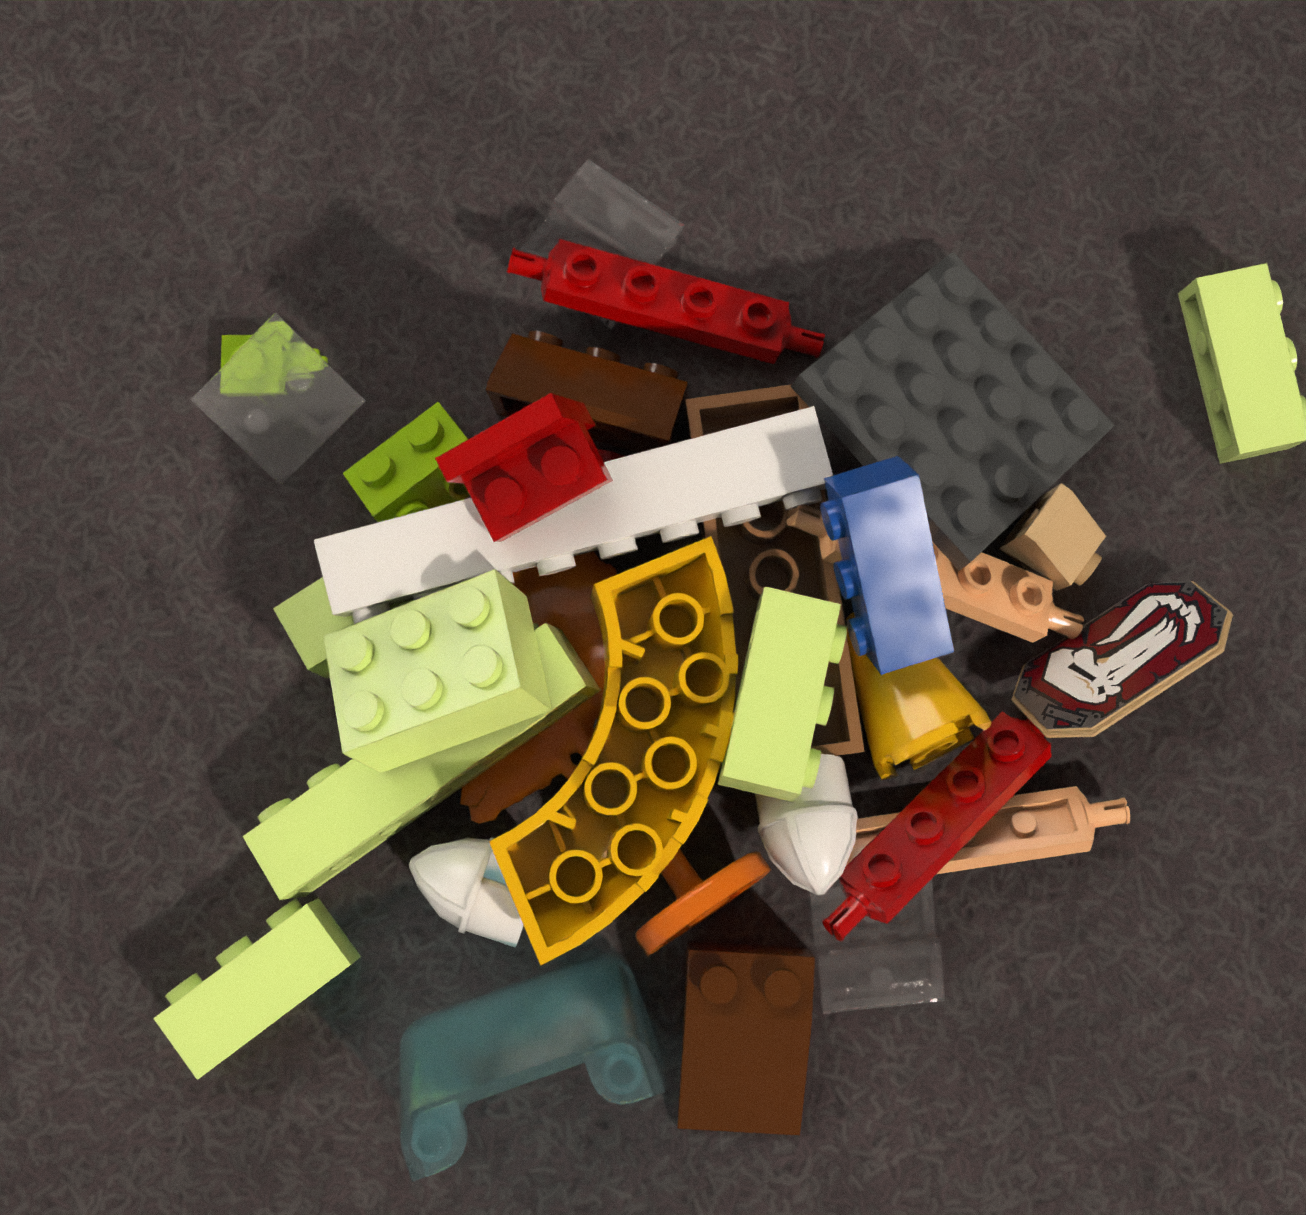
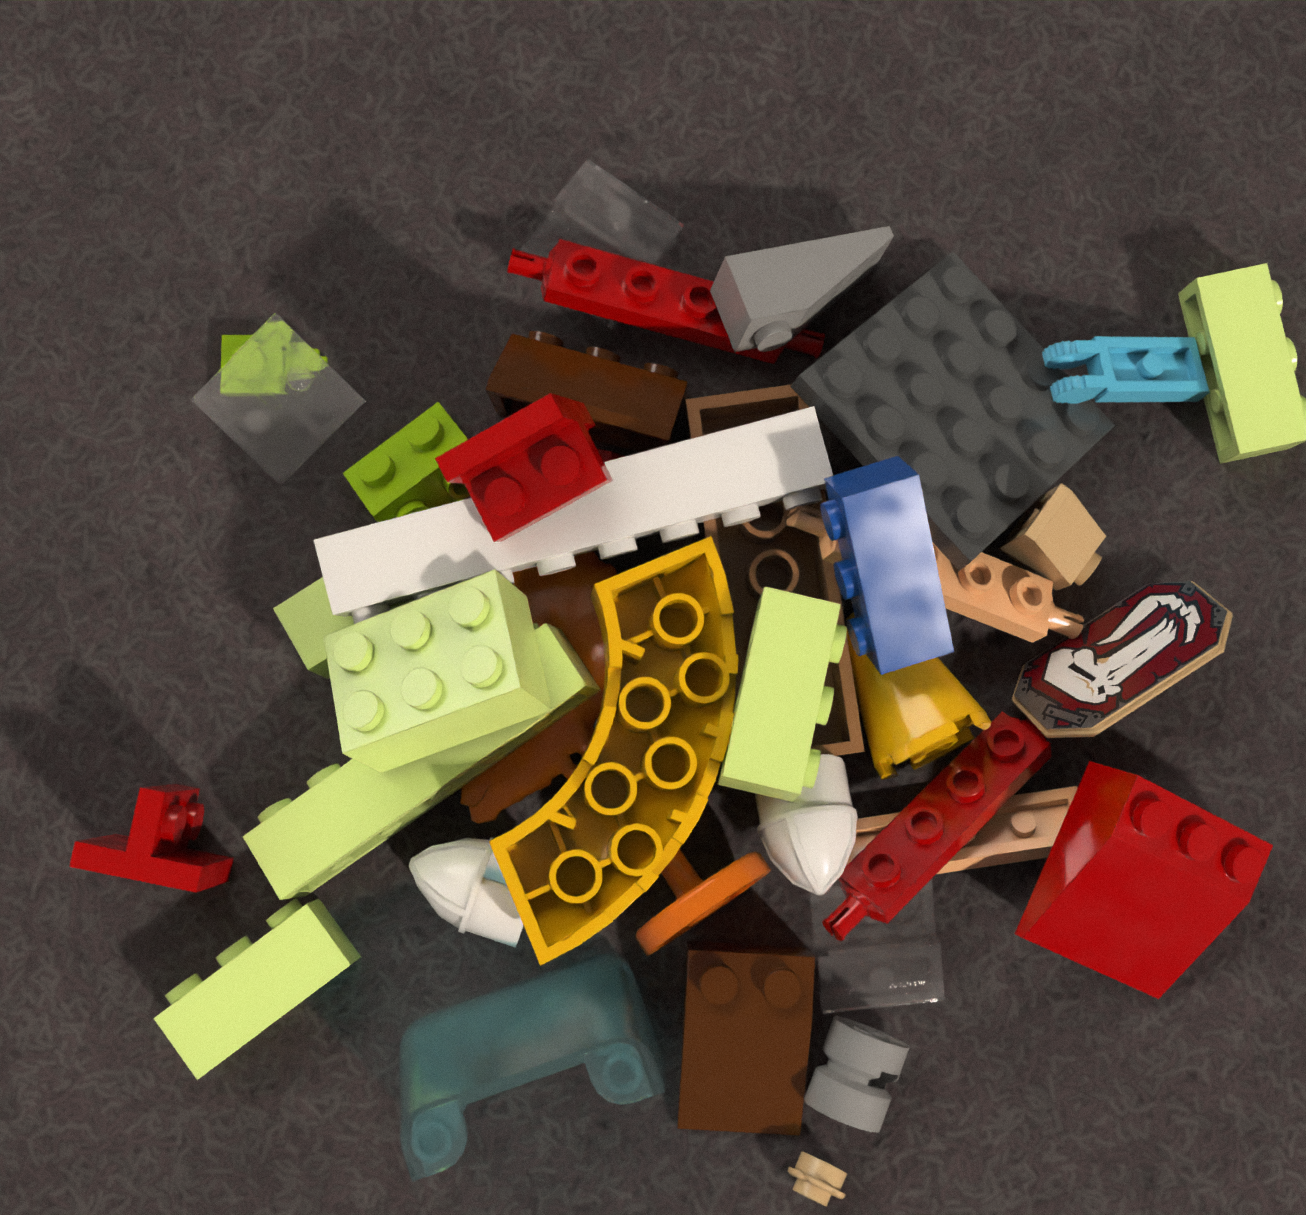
(157, 844): none -> red bracket
(782, 289): none -> light grey slope
(817, 1179): none -> tan plate
(856, 1074): none -> light grey wheel
(1128, 370): none -> medium azure hinge
(1140, 881): none -> red slope

